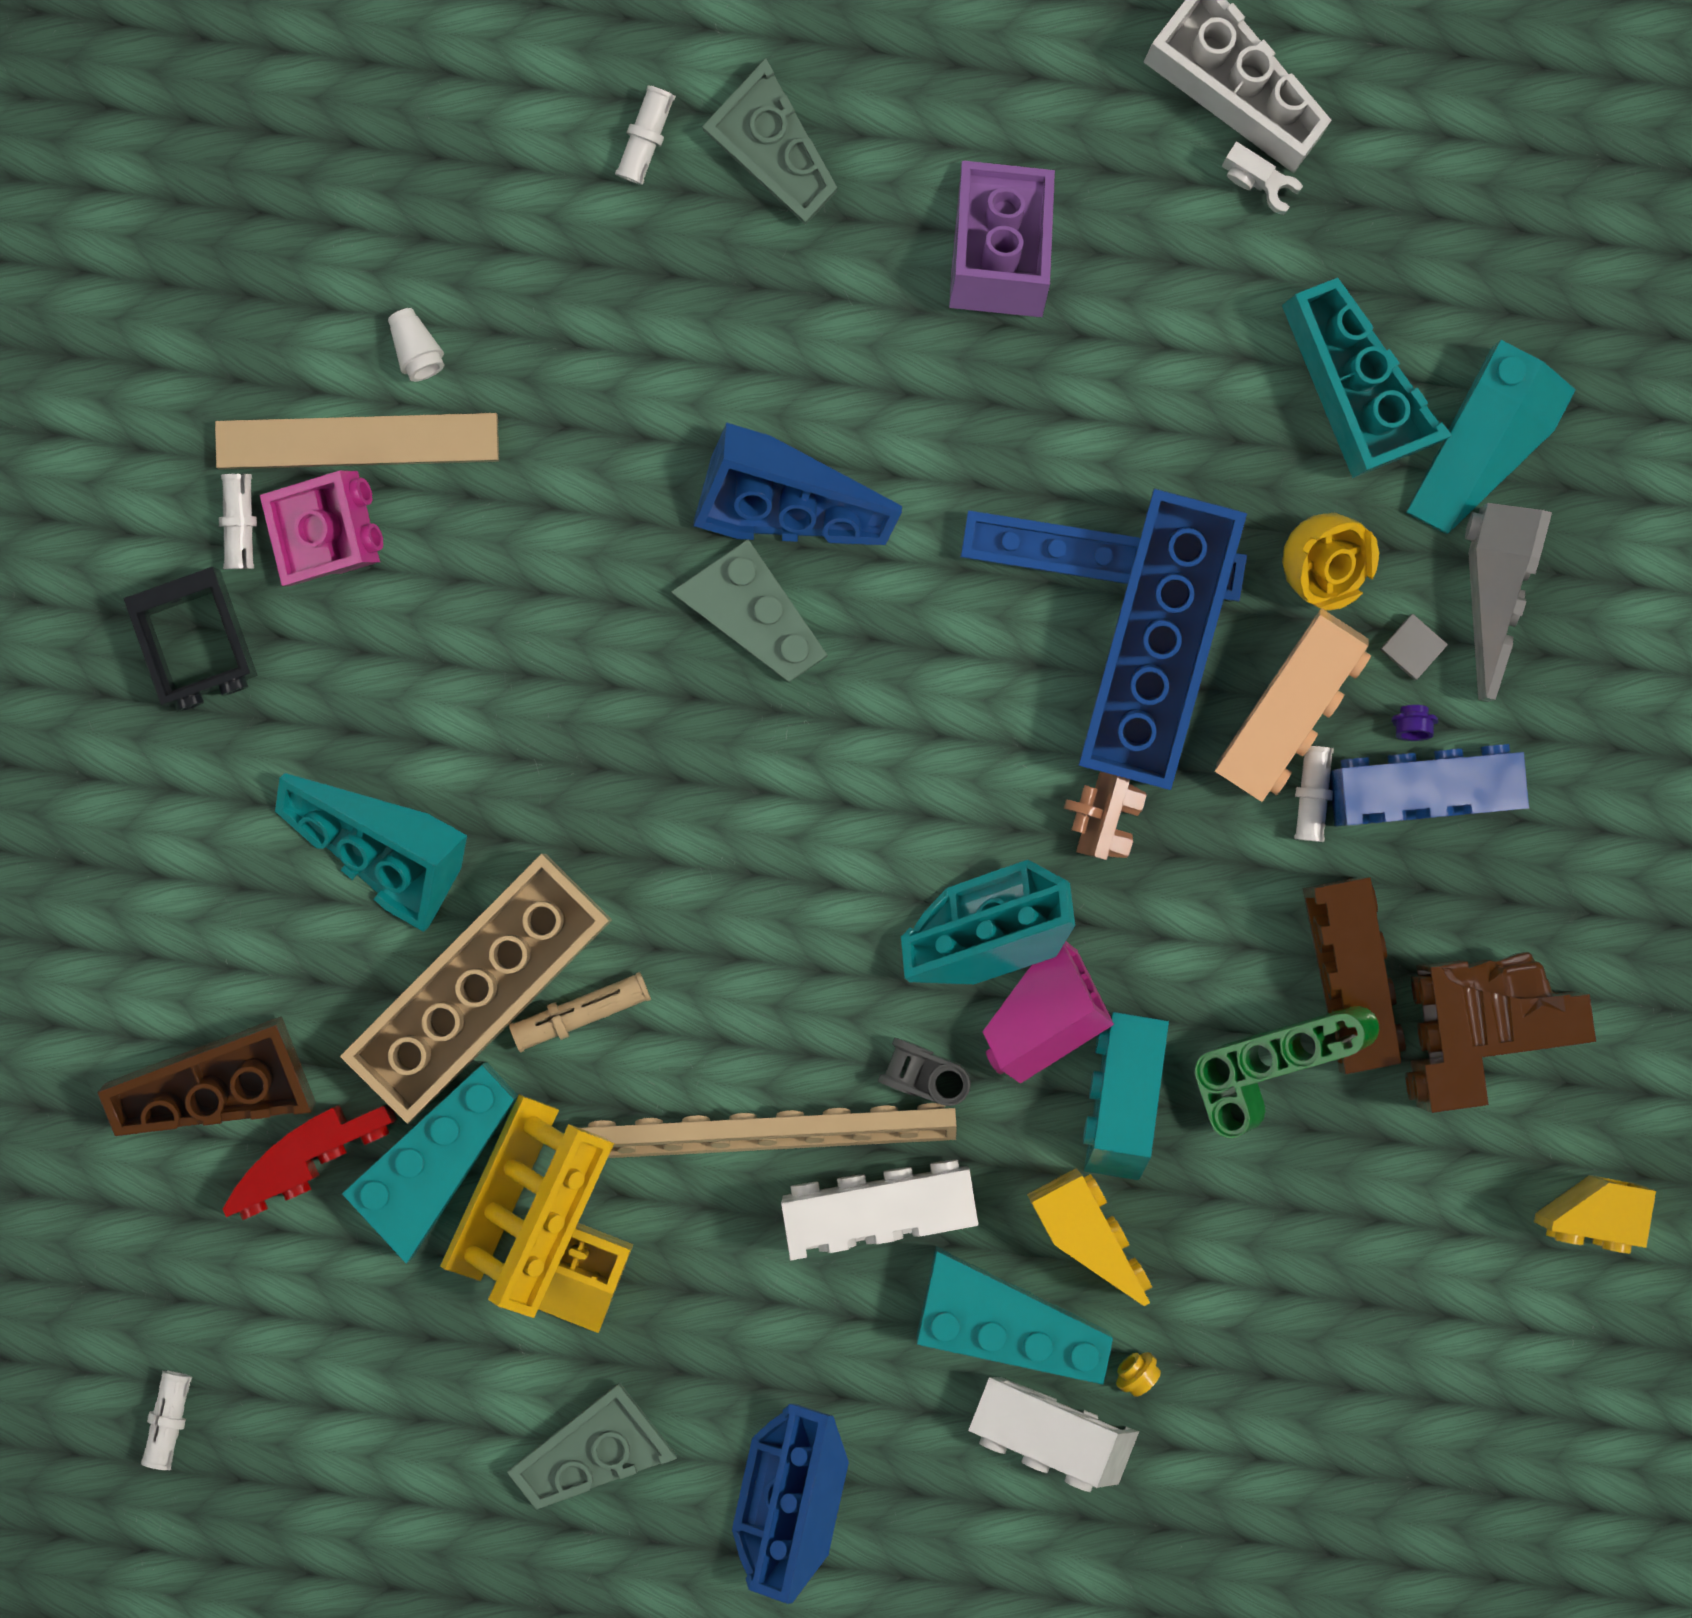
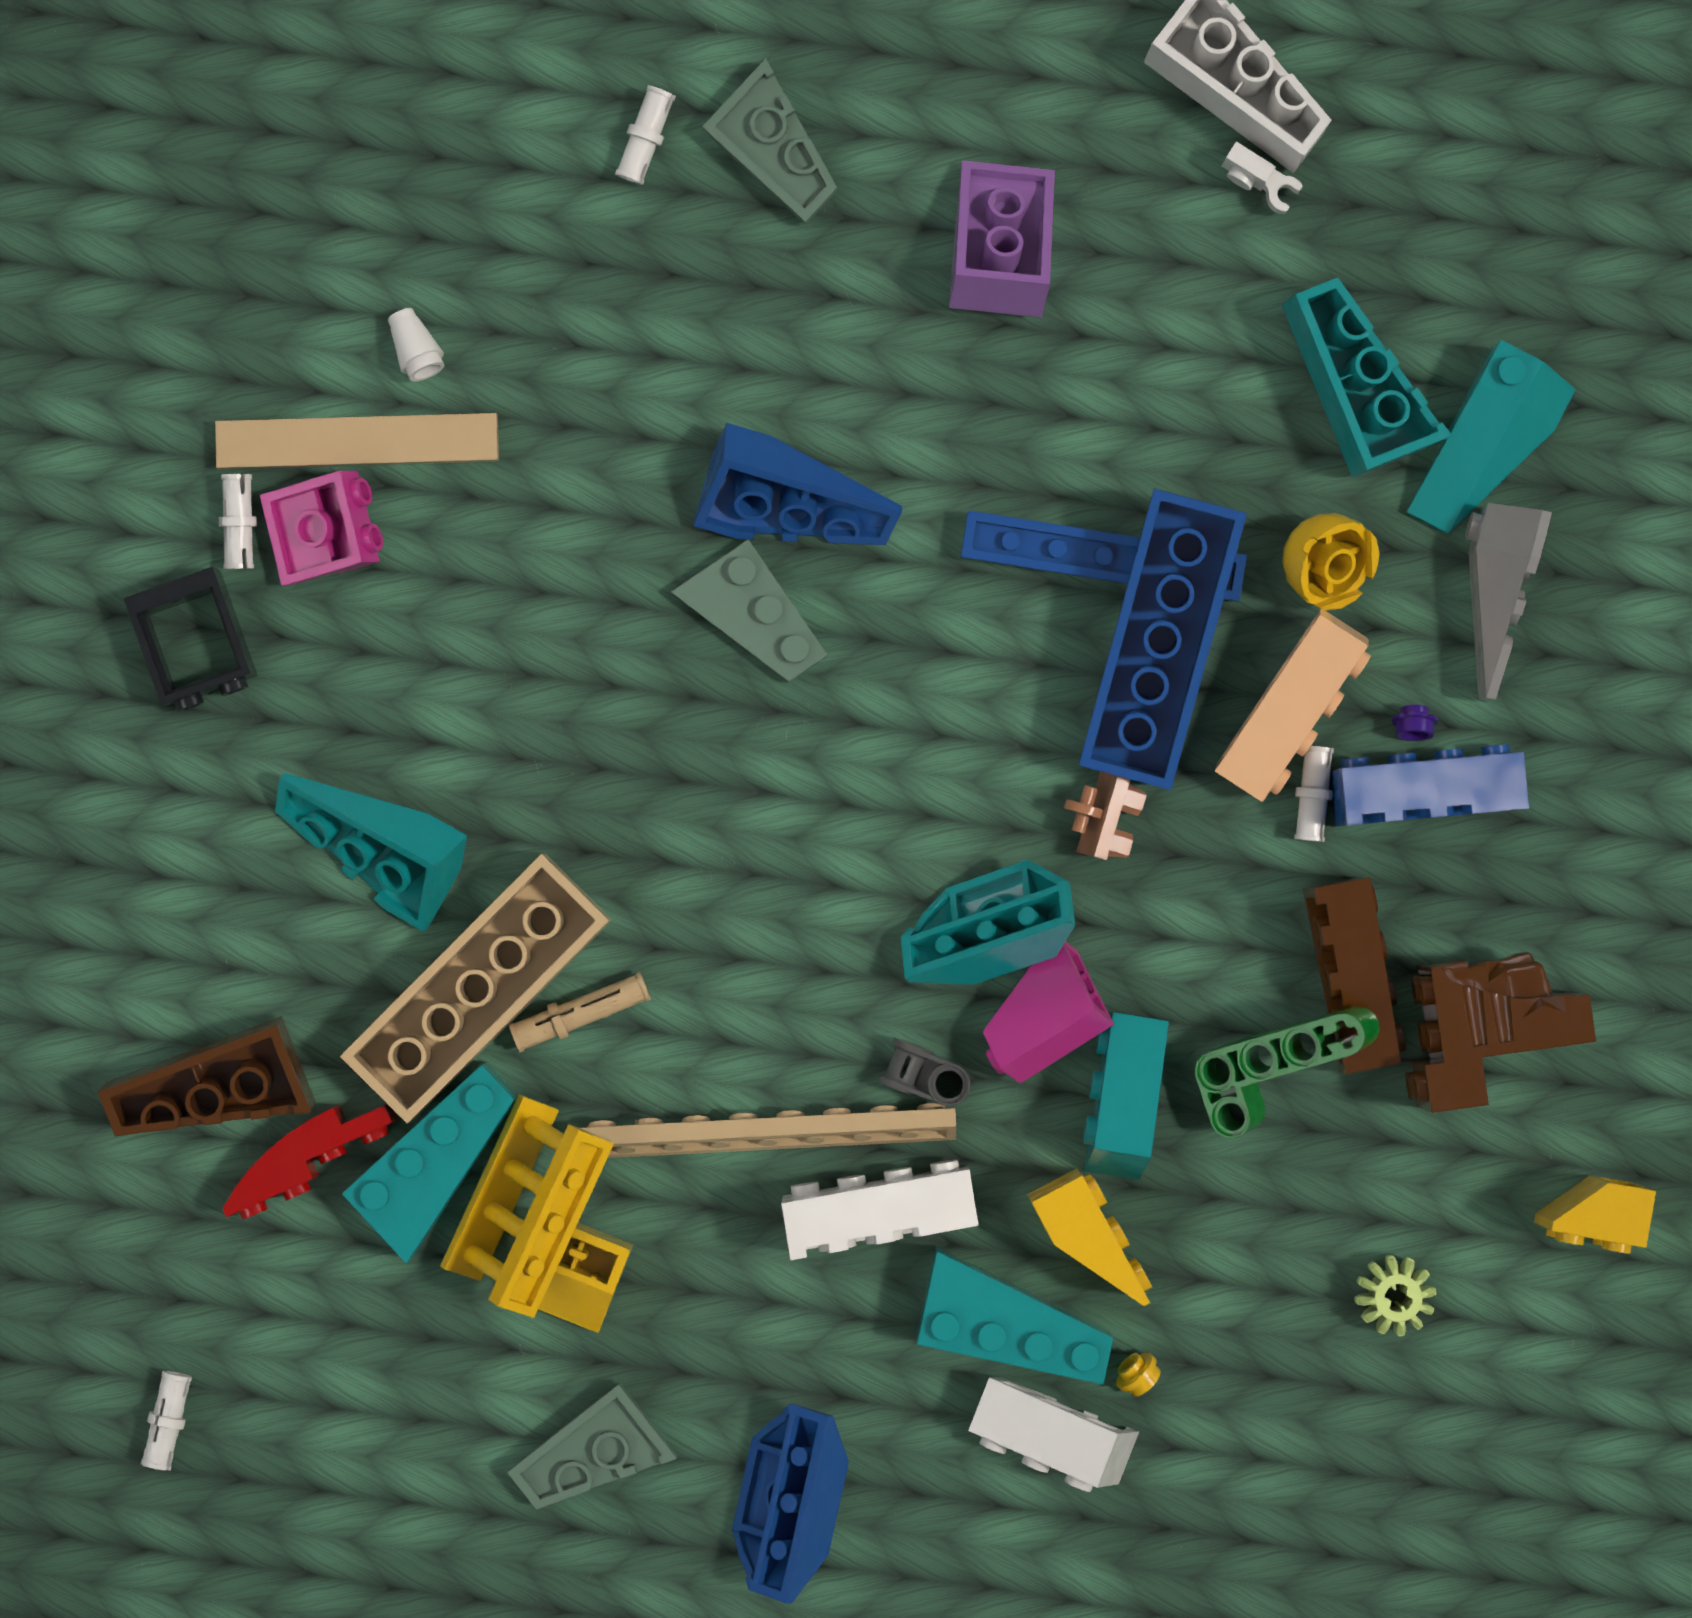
(1409, 1285): none -> yellowish green gear
(1413, 647): light grey tile -> none

